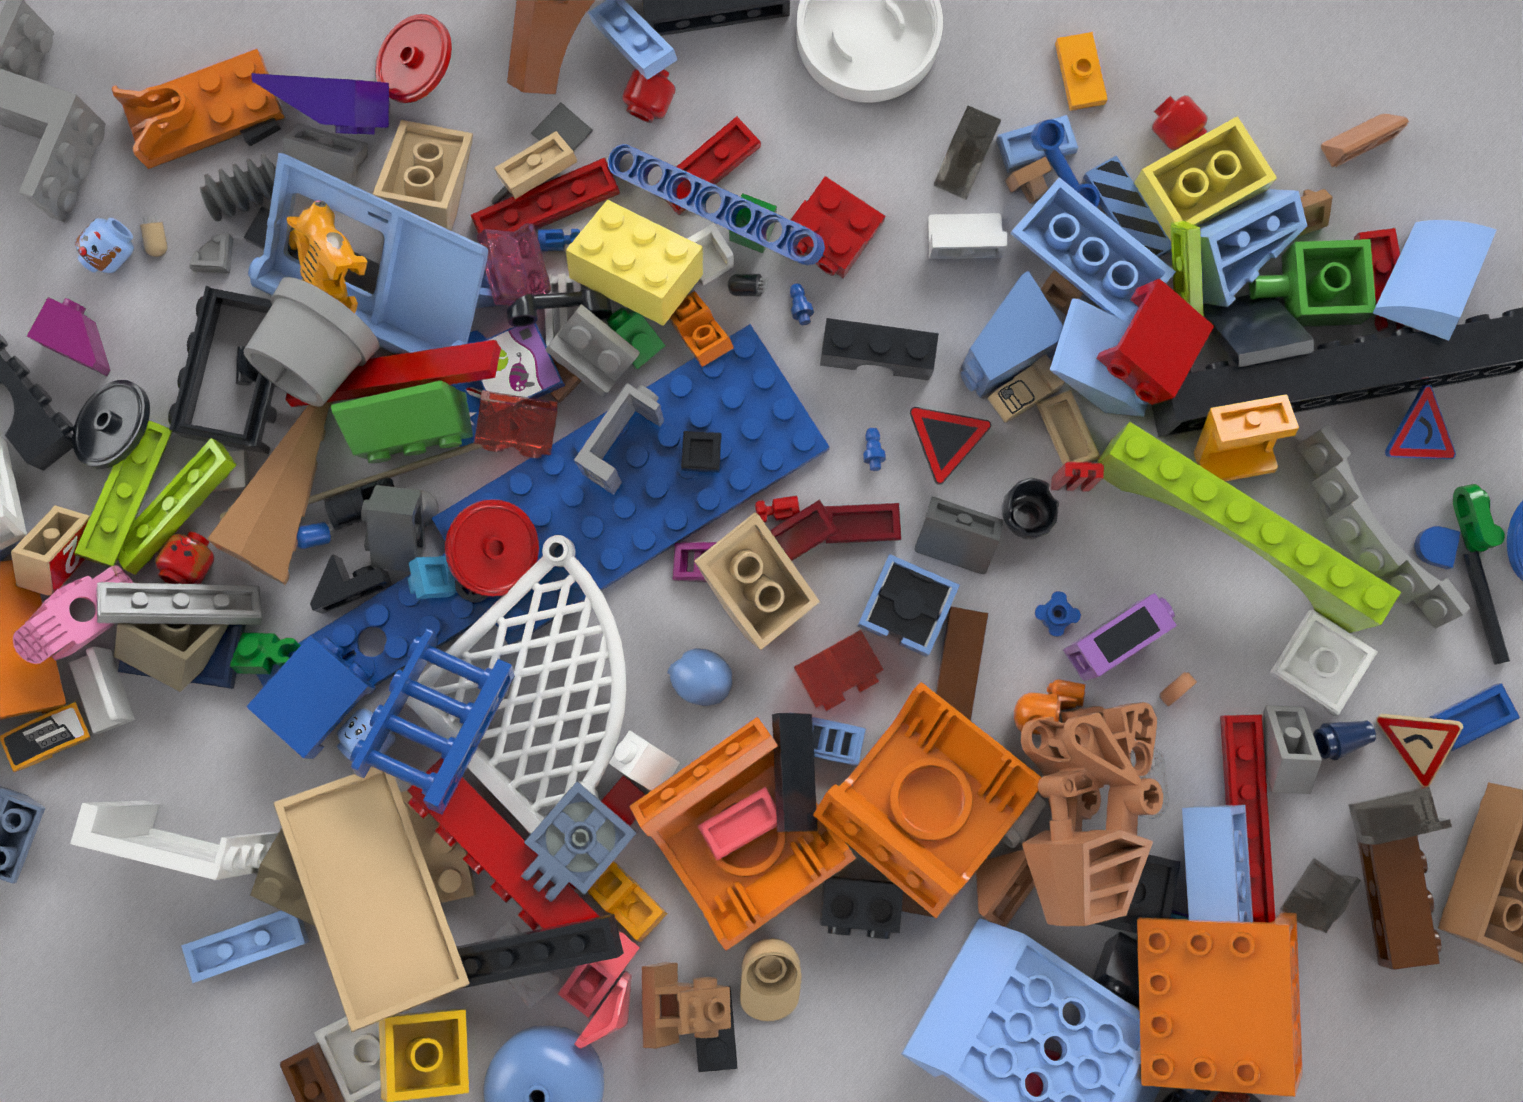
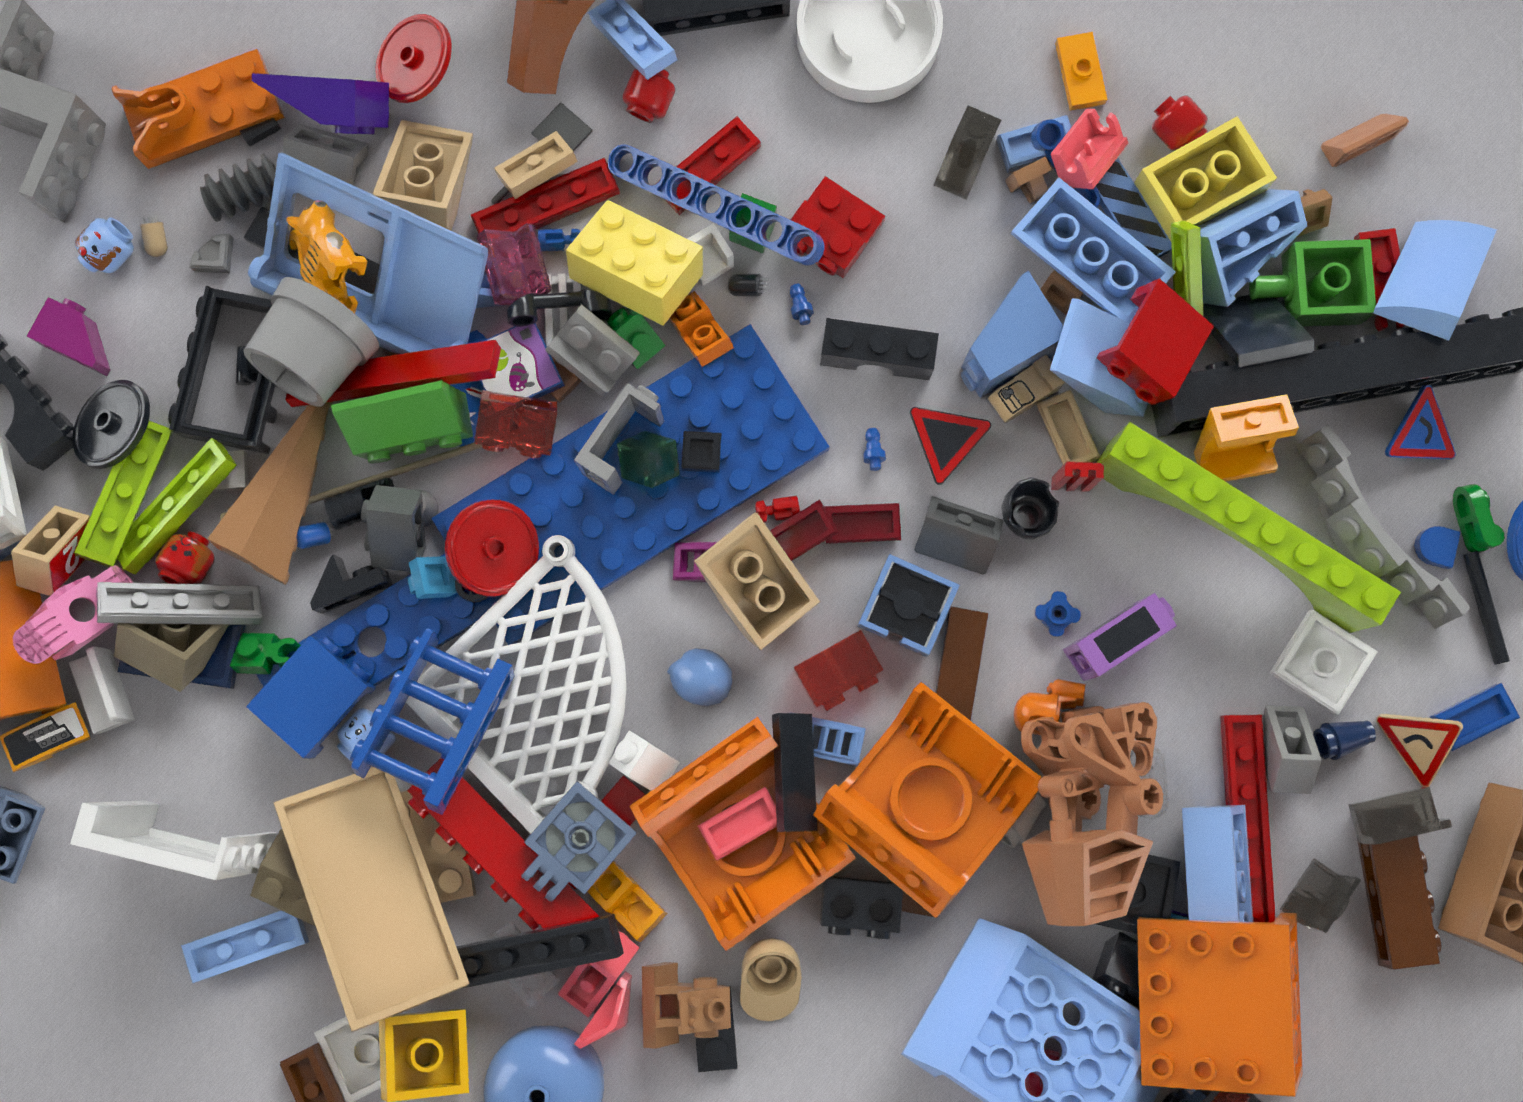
(648, 459): none -> panel
(966, 236): white panel -> none
(1003, 886): nougat slope -> none
(1088, 150): none -> coral hinge
(1177, 688): nougat tile -> none

